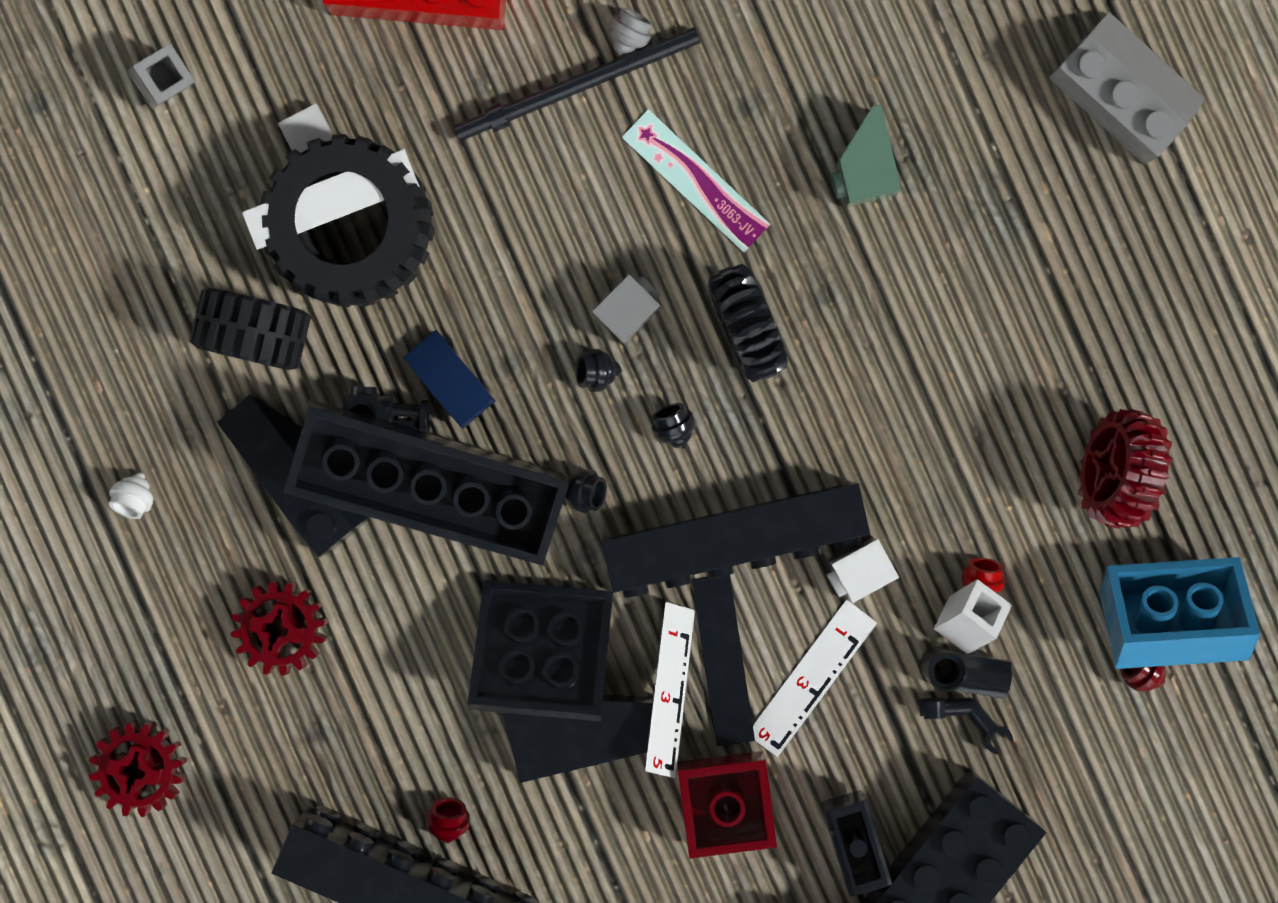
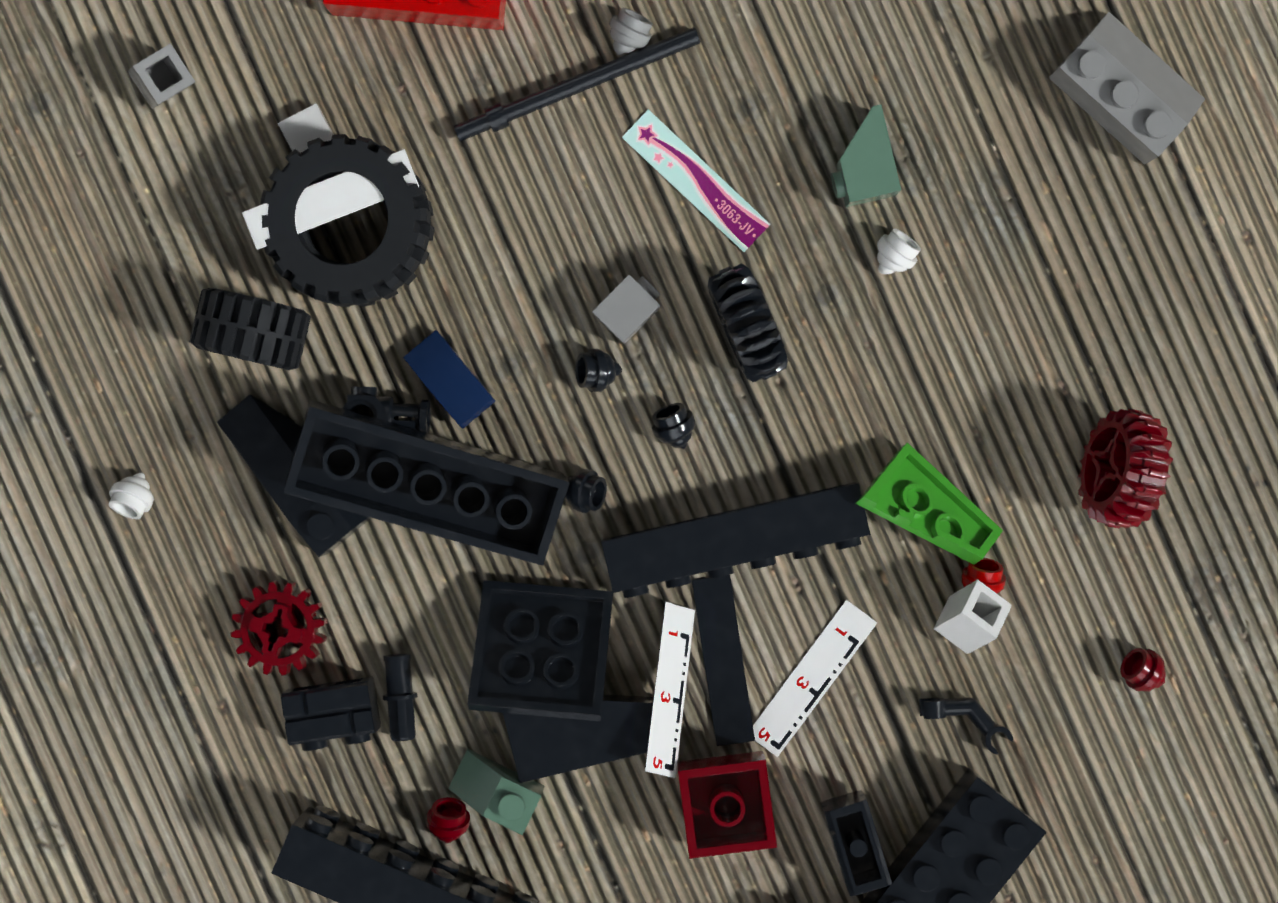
(120, 766): dark red gear -> none
(331, 712): none -> black brick
(400, 697): none -> black axle
(496, 791): none -> sand green slope
(861, 570): white brick -> none
(896, 252): none -> white plate
(930, 506): none -> bright green wing
(969, 673): black piece -> none
(1178, 613): dark azure brick -> none

